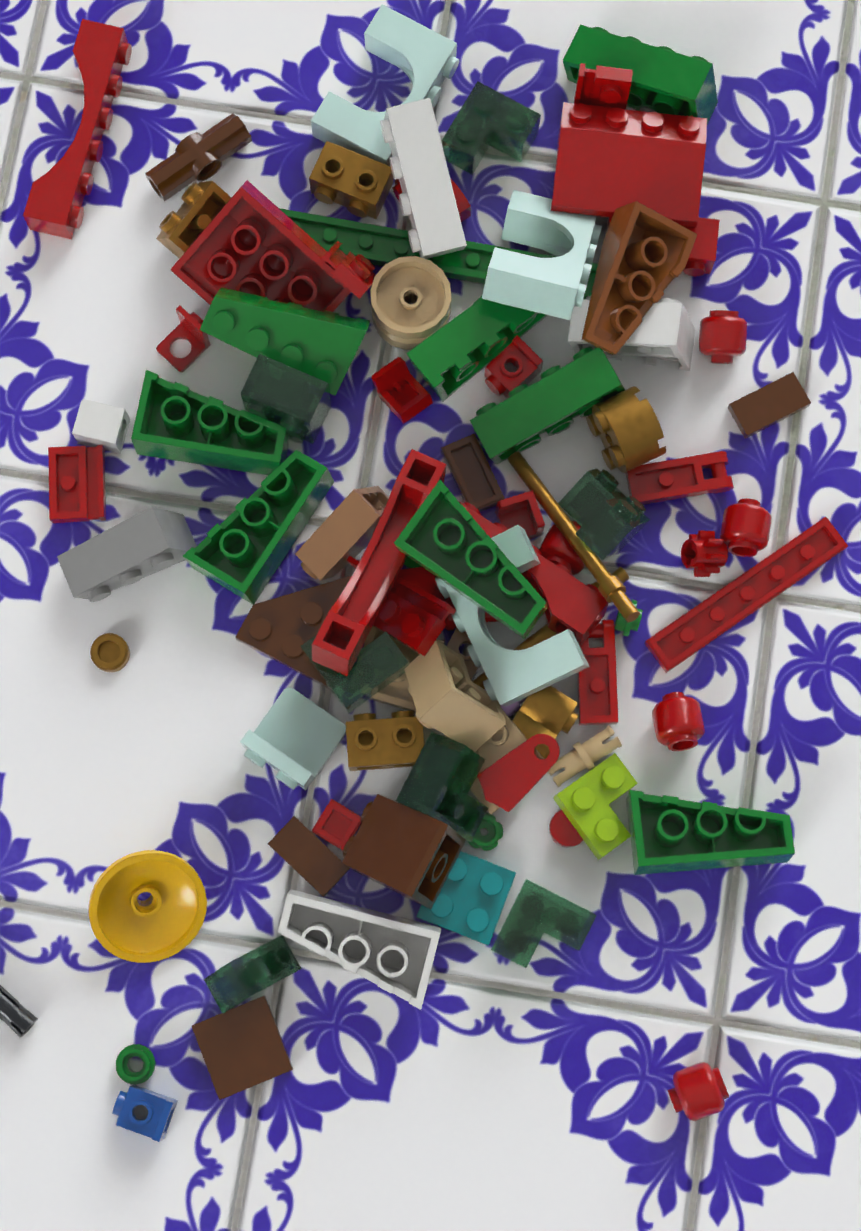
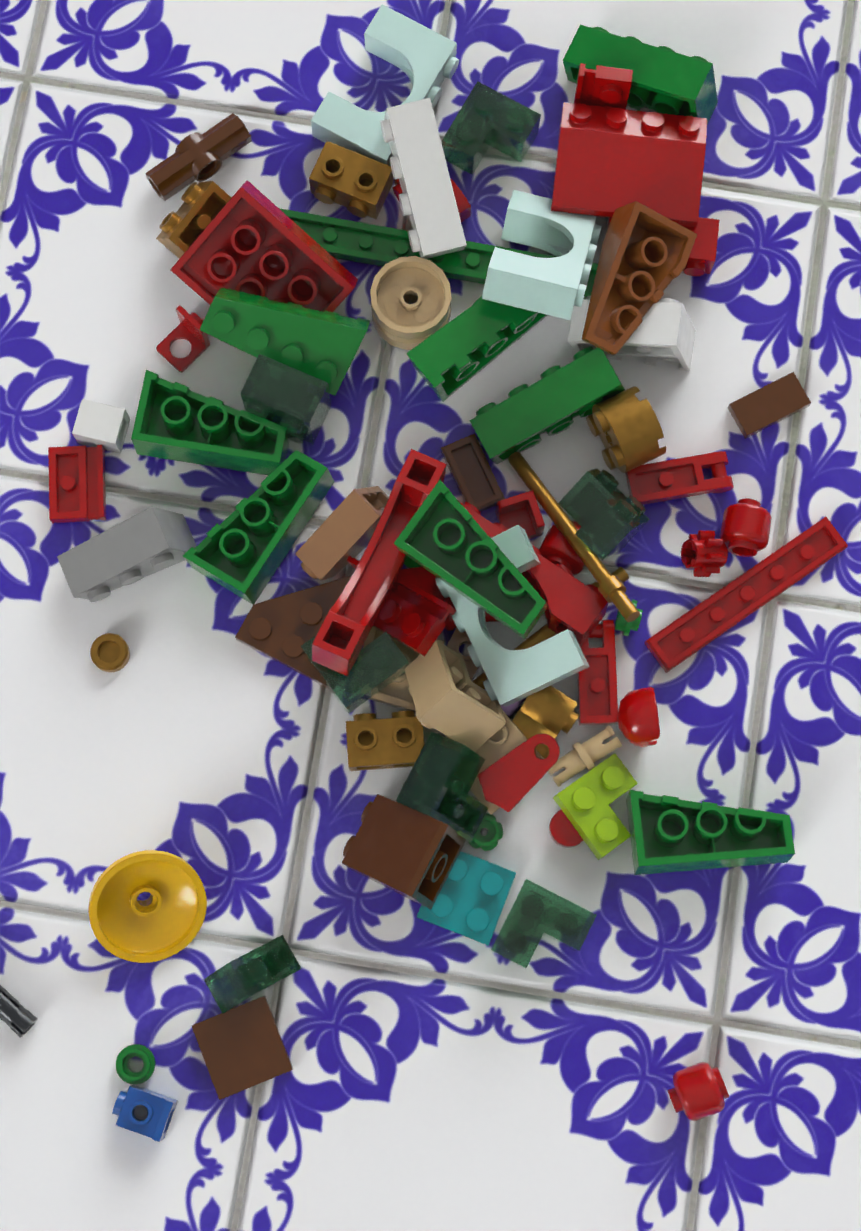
(59, 194): red arch -> none
(294, 739): light aqua bracket -> none
(308, 856): reddish brown tile -> none
(337, 824): red tile -> none
(350, 270): red plate -> none
(369, 943): white wedge -> none
(401, 390): red bracket -> none
(522, 357): red brick -> none
(639, 717): none -> red hair
(678, 721): red head -> none
(723, 336): red head -> none

